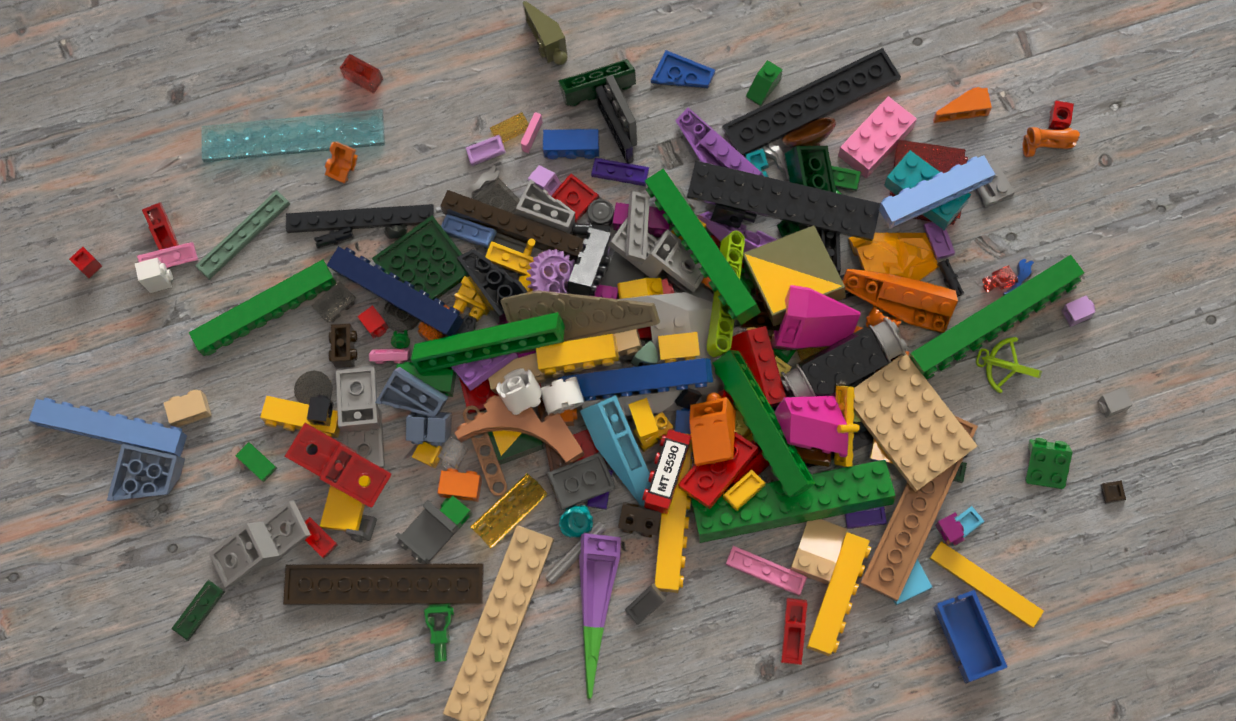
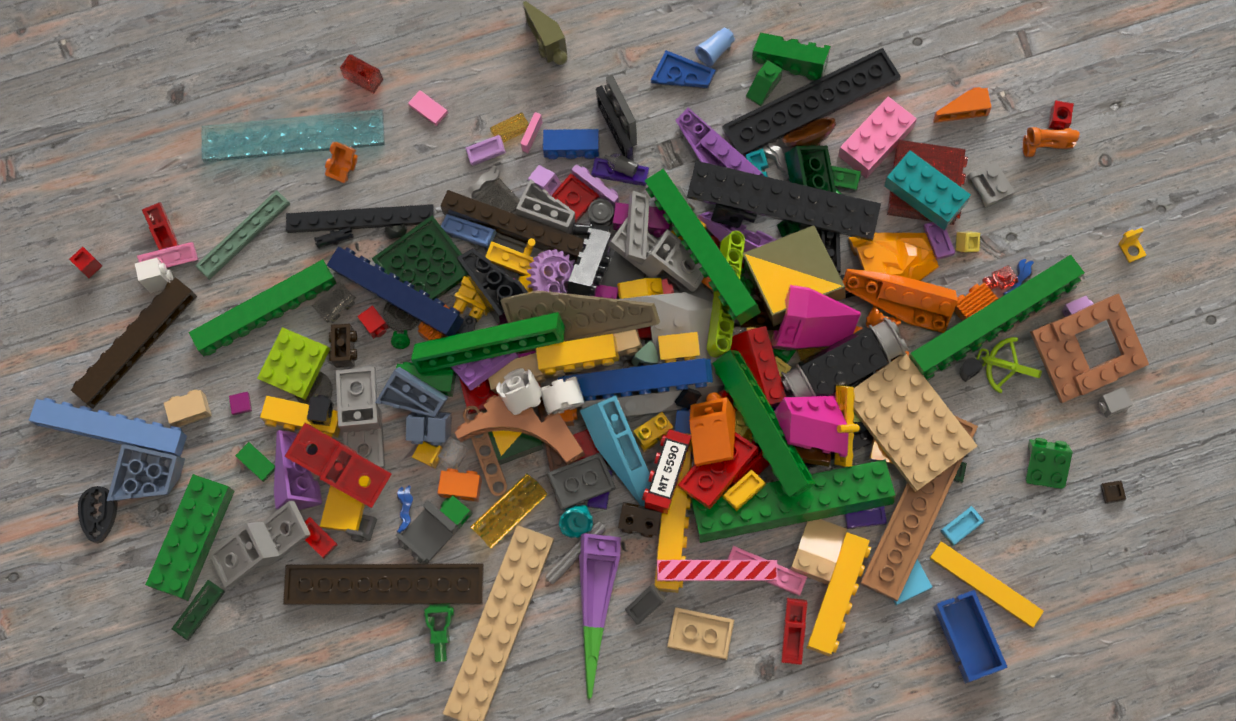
(86, 511): none -> black piece
(133, 342): none -> dark brown brick
(190, 537): none -> green brick
(240, 403): none -> magenta tile
(292, 480): none -> medium lavender wedge
(293, 363): none -> lime plate
(381, 356): bright pink plate -> none
(406, 499): none -> blue hair
(428, 108): none -> bright pink tile
(584, 85): dark green slope -> none
(596, 185): none -> lavender plate
(621, 164): none -> dark grey piece
(643, 418): yellow tile -> none
(700, 633): none -> tan tile
(714, 46): none -> light blue plant
(717, 570): none -> tile
(792, 55): none -> green wedge
(937, 191): light blue brick -> none
(950, 277): black pin -> none
(951, 530): magenta brick -> none
(968, 241): none -> light yellow slope
(970, 368): none -> black brick
(973, 302): none -> orange brick
(1064, 356): none -> nougat piece
(1131, 239): none -> yellow bracket

